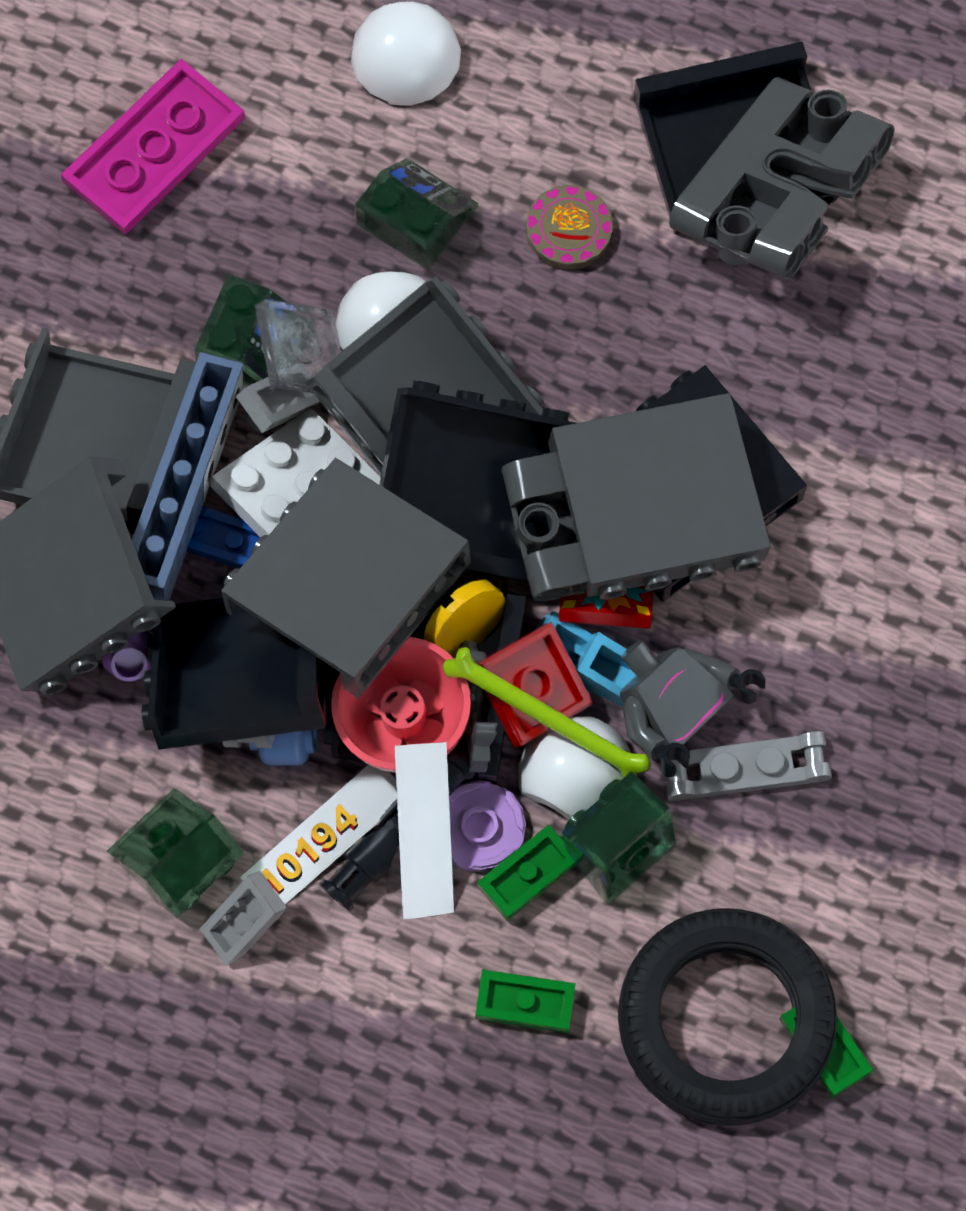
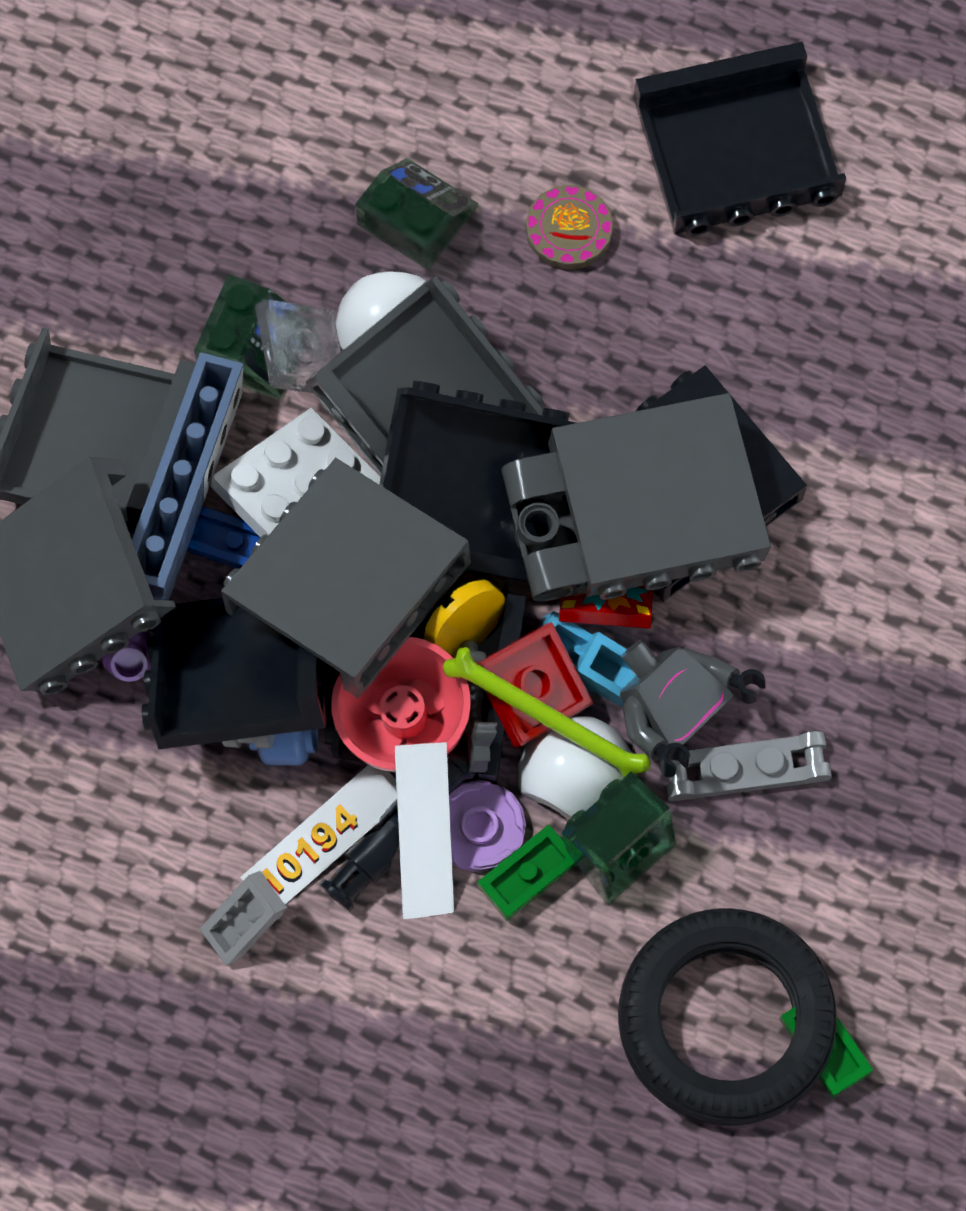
(153, 146): dark pink plate -> none
(176, 852): clear green slope -> none
(272, 406): light grey tile -> none
(405, 53): white cylinder -> none
(525, 1001): green plate -> none
(750, 190): dark grey connector -> none

